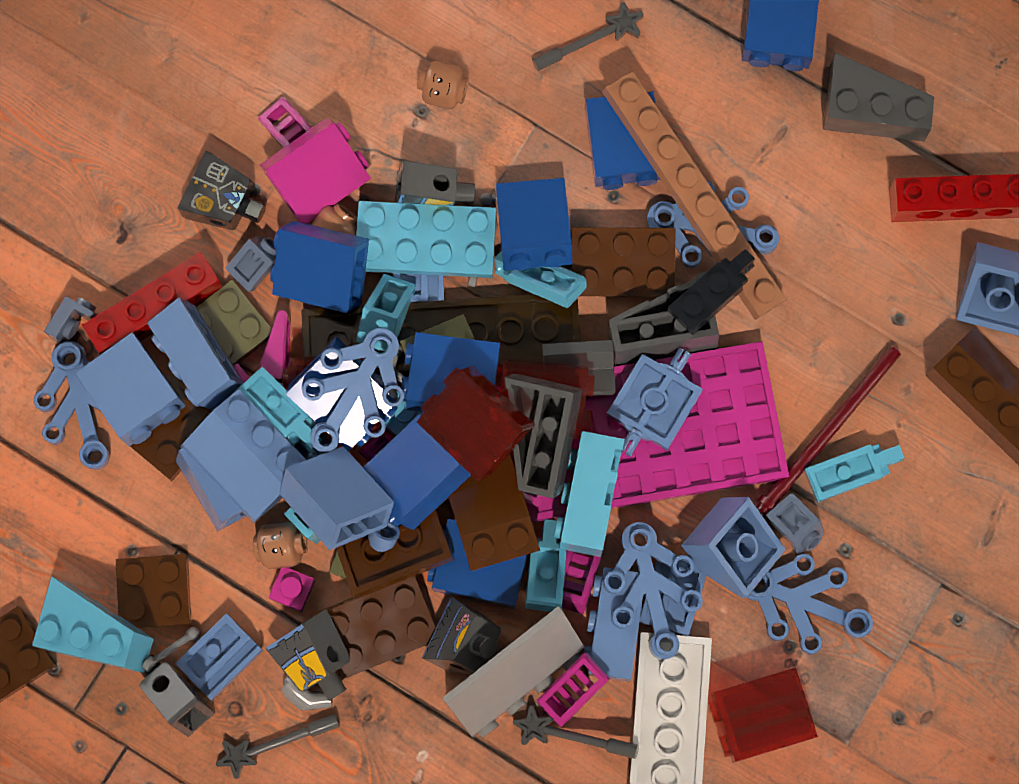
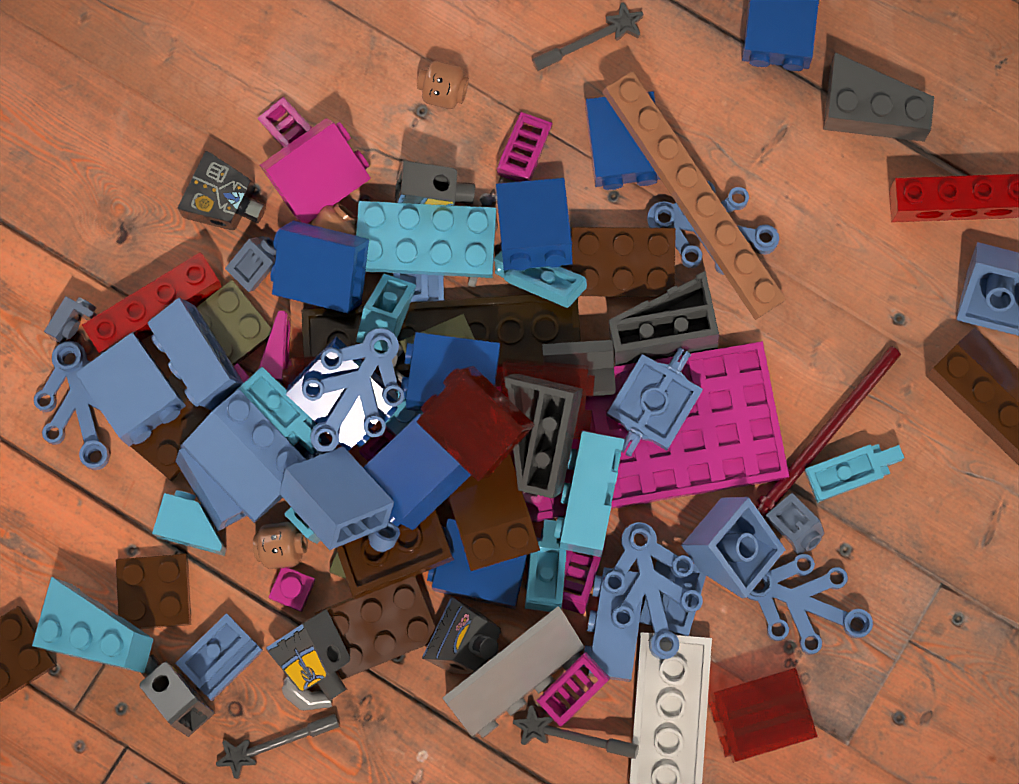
(187, 523): none -> medium azure slope
(191, 634): light grey hinge -> none
(516, 172): none -> dark pink slope
(712, 292): black hinge -> none

